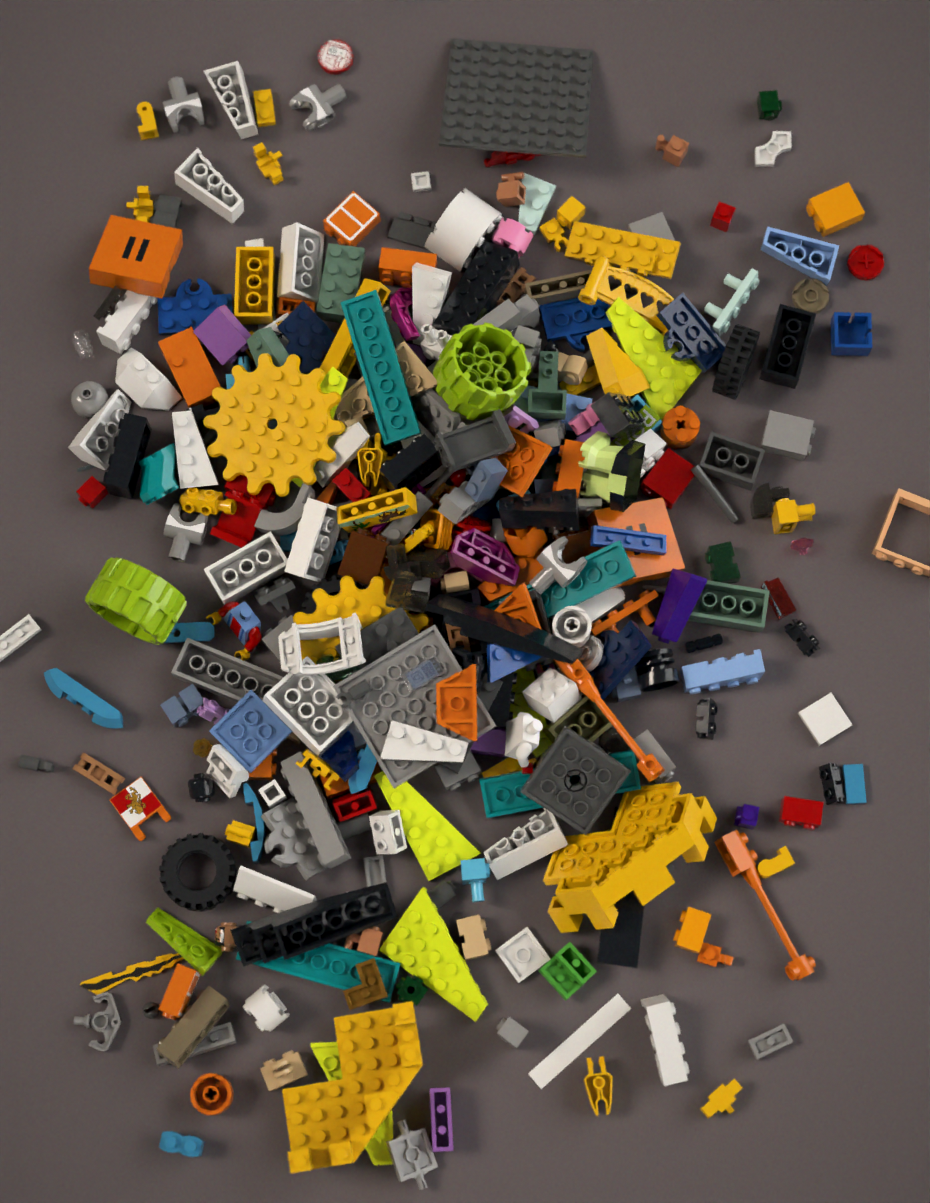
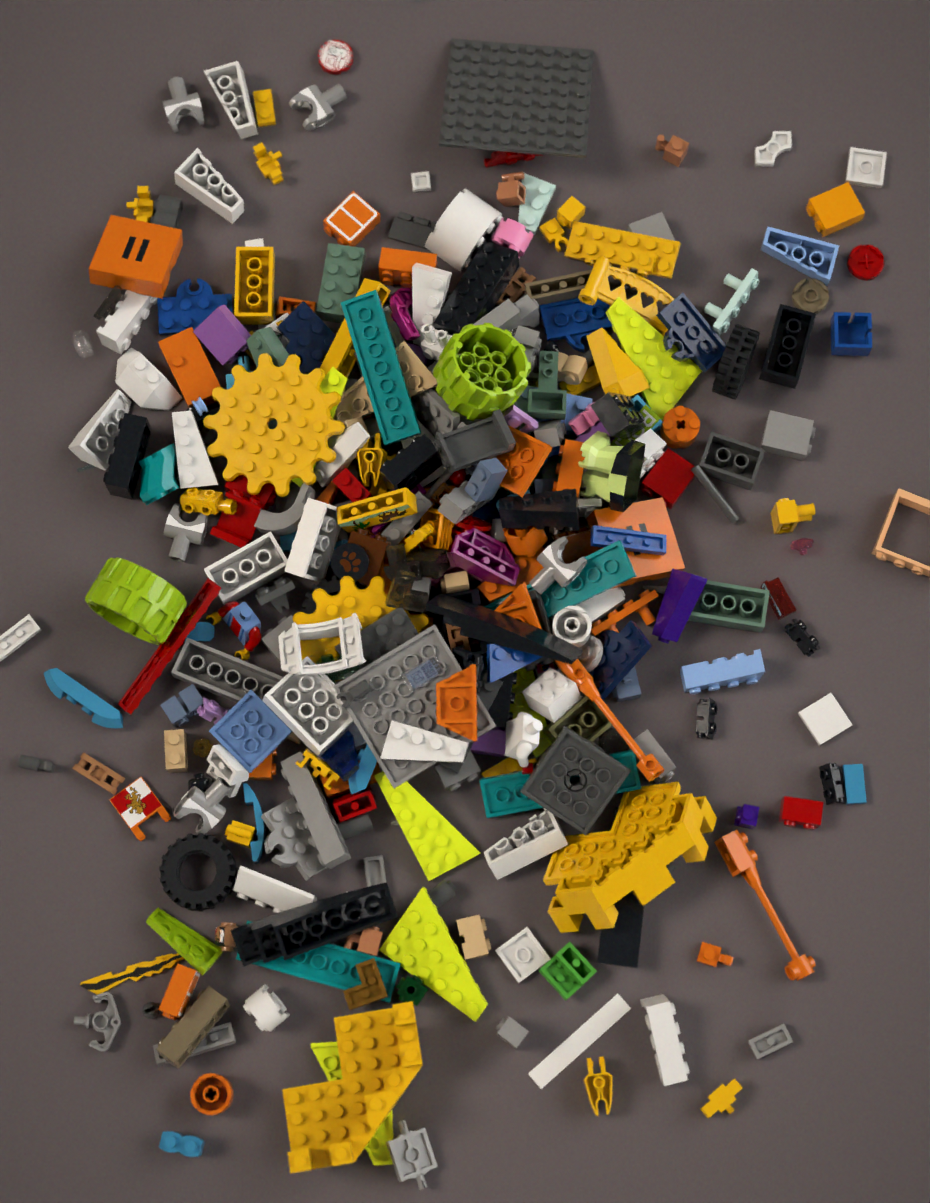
(88, 398): light grey cylinder -> none
(91, 492): red brick -> none
(146, 115): yellow leg -> none
(166, 651): none -> red plate
(176, 751): none -> tan brick
(200, 406): none -> light blue bush
(204, 804): none -> light grey connector
(272, 794): white brick -> none
(283, 1071): tan brick -> none
(300, 263): white slope -> none
(350, 560): none -> black tile
(388, 832): white brick -> none
(441, 1119): medium lavender brick -> none
(475, 873): medium azure brick -> none
(657, 674): black wheel -> none
(692, 930): light orange brick -> none
(703, 643): black axle -> none
(721, 563): clear green brick -> none
(722, 216): red brick -> none
(762, 500): clear smoke brick -> none
(768, 105): dark green brick -> none
(771, 867): yellow leg -> none
(866, 167): none -> white tile

